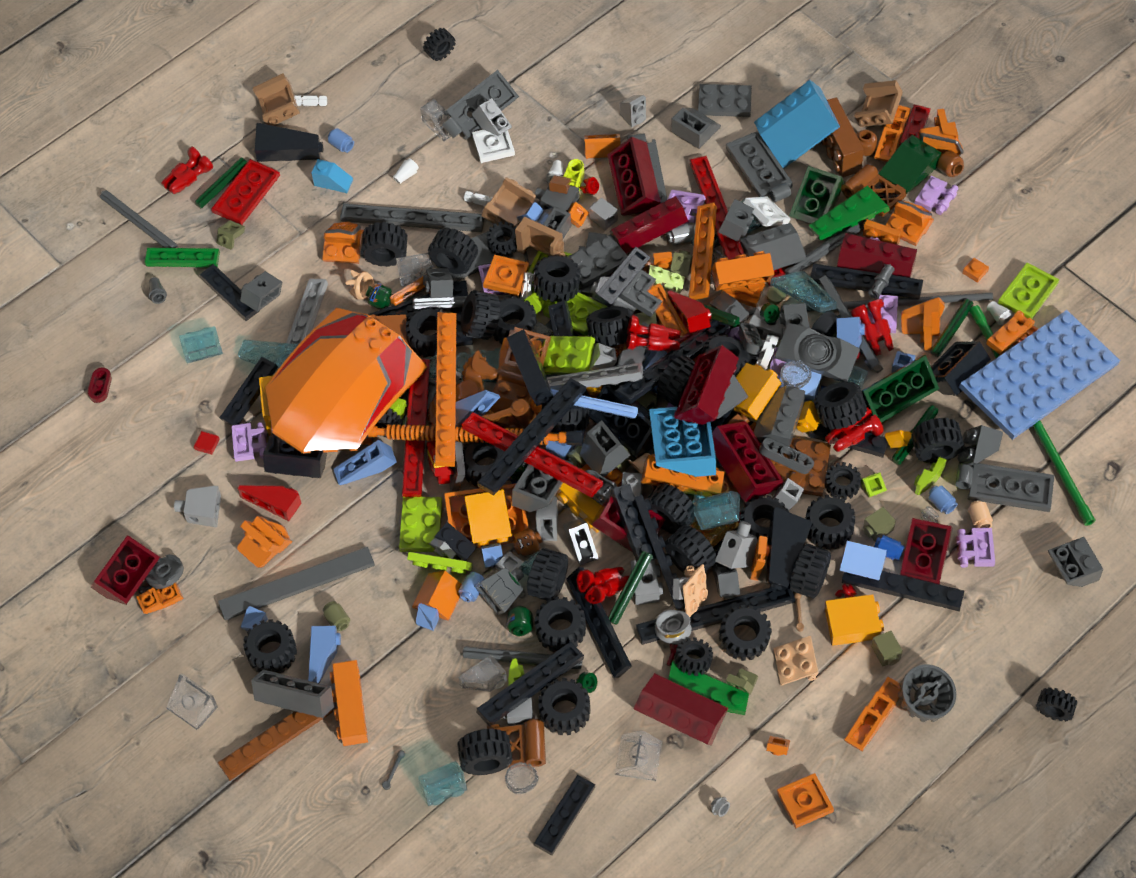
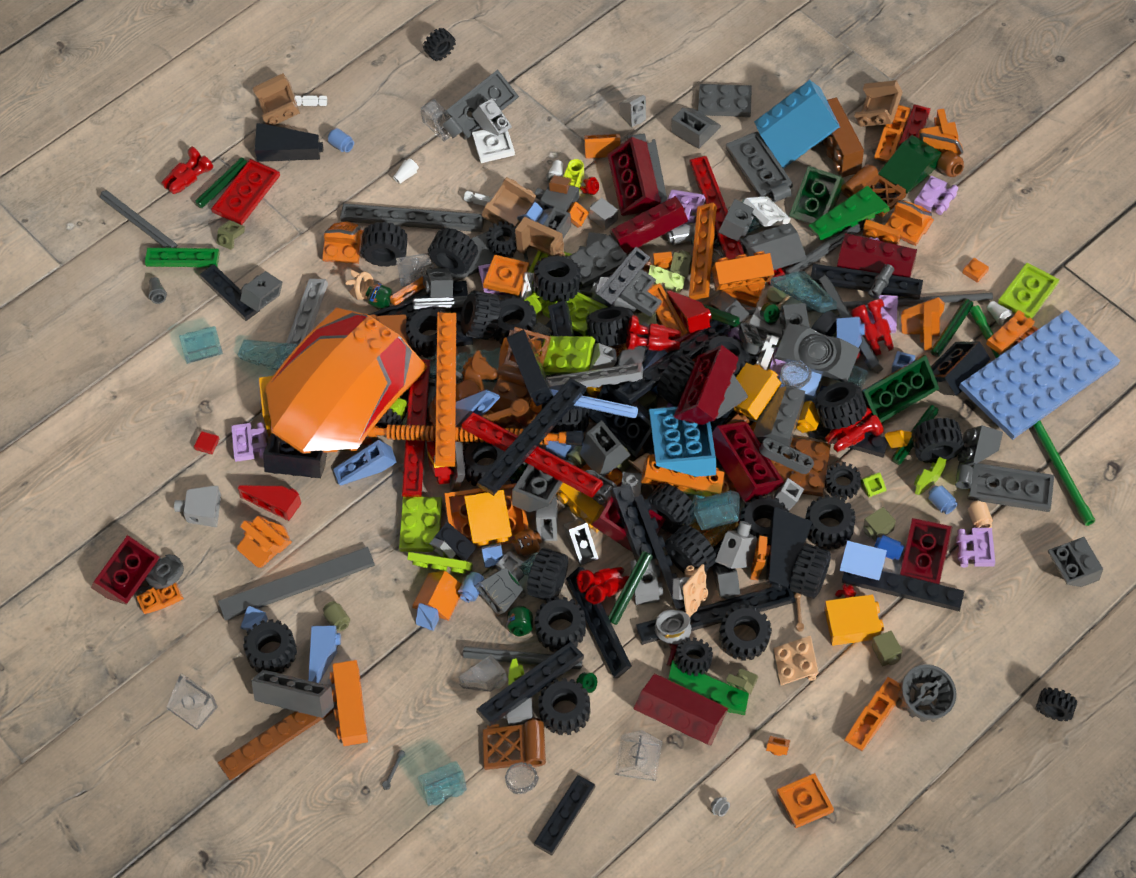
(99, 386): dark red plate -> none
(247, 392): black plate -> none
(331, 176): dark azure slope -> none
(484, 752): black tyre -> none
(868, 141): dark orange head -> none
(929, 514): clear plate -> none

